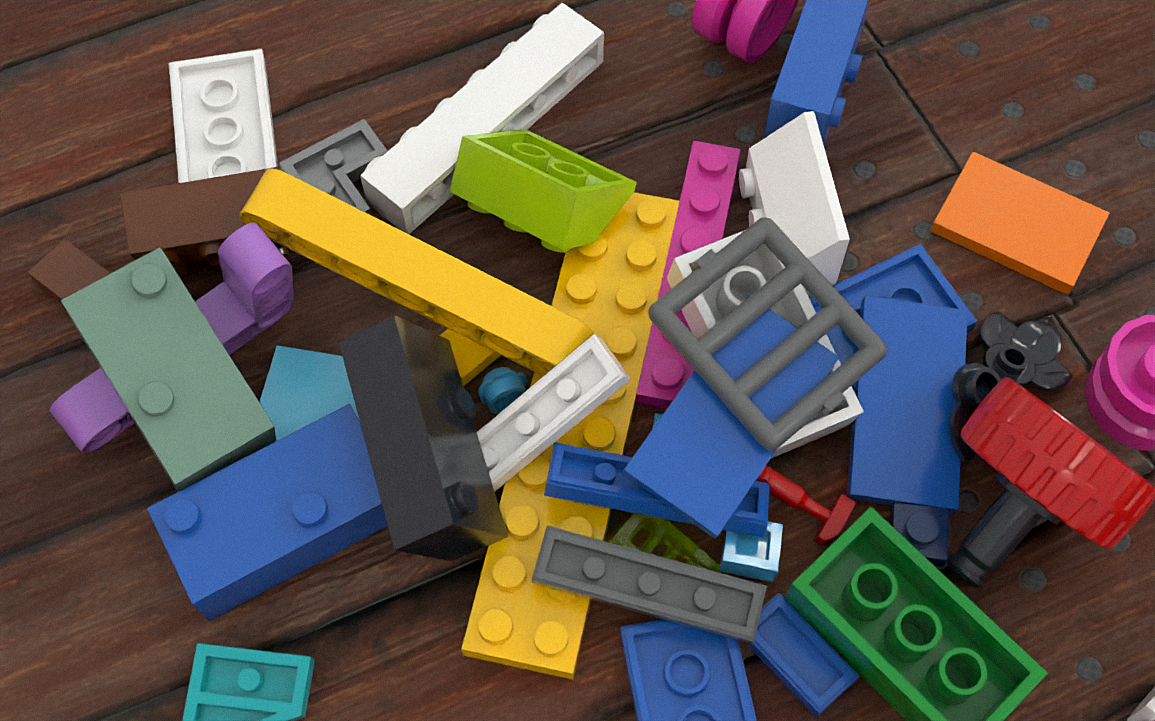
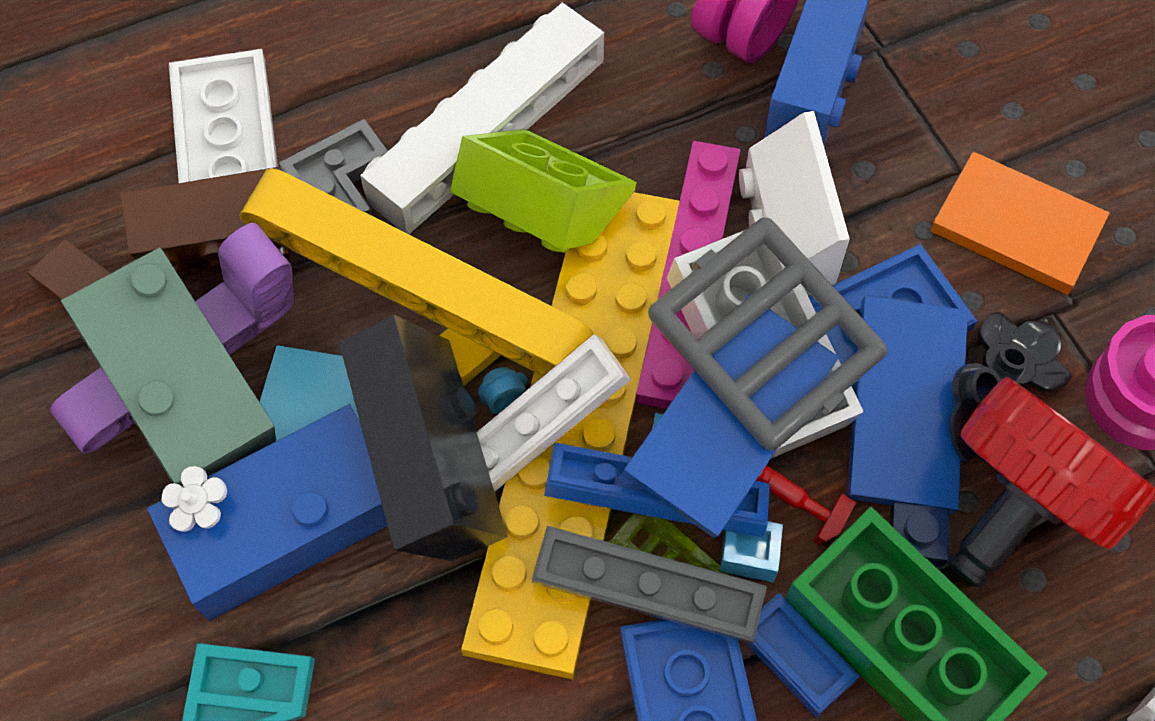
(194, 500): none -> white plant

